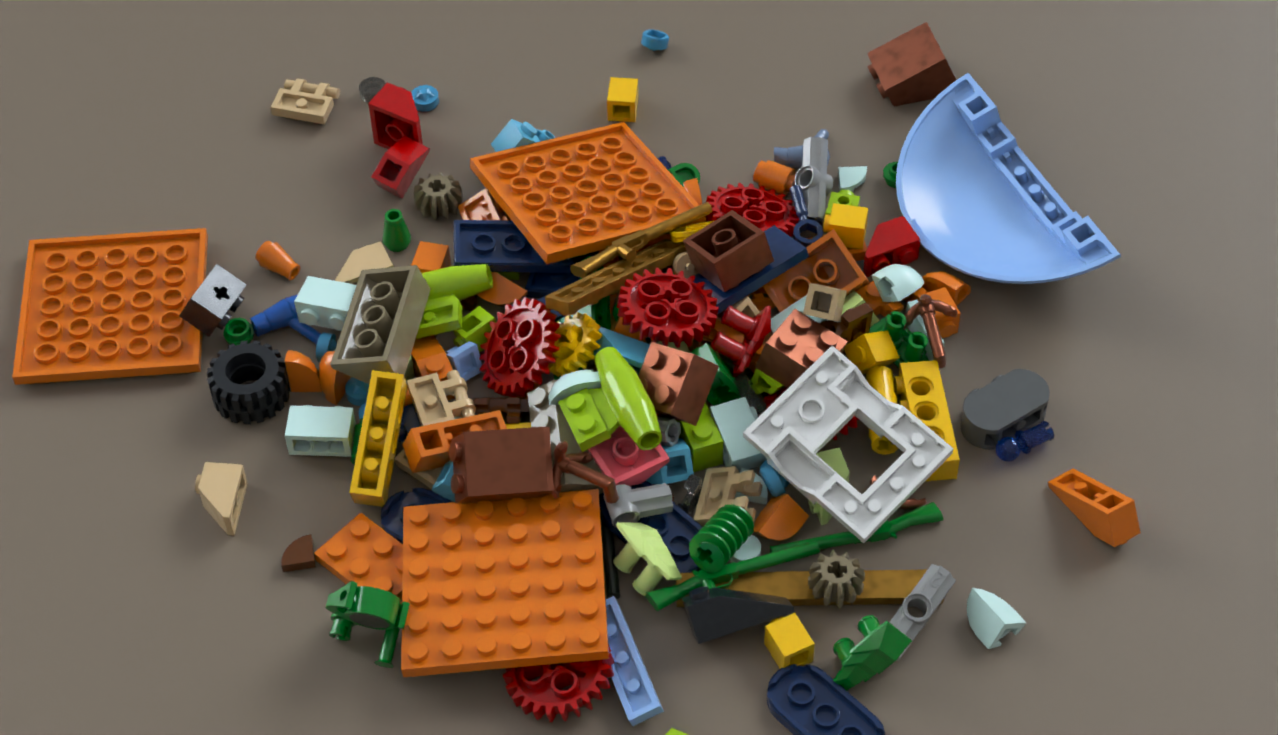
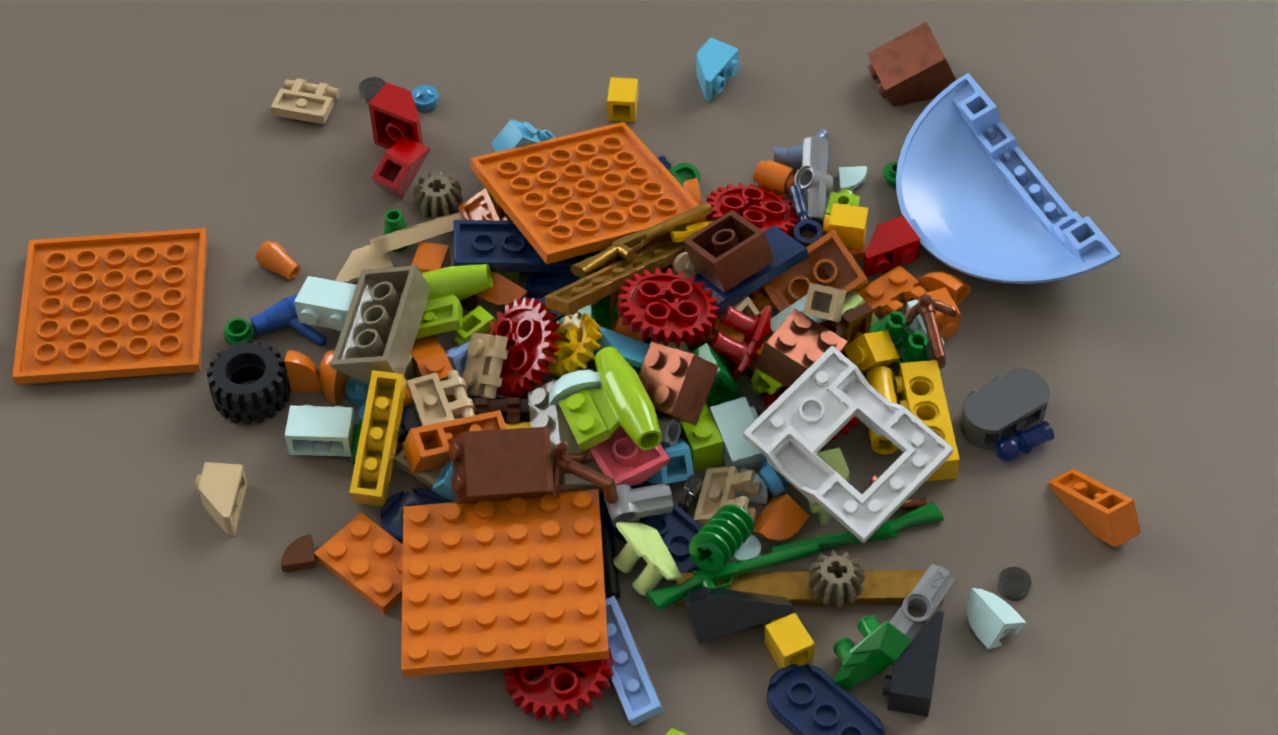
(213, 300): brick -> none
(325, 343): dark azure tile -> none
(371, 609): green piece -> none
(414, 234): none -> tan beam
(484, 364): none -> tan plate
(655, 40): dark azure tile -> none
(715, 66): none -> medium azure slope
(897, 282): light aqua brick -> none
(914, 671): none -> black slope
(1014, 583): none -> clear smoke tile

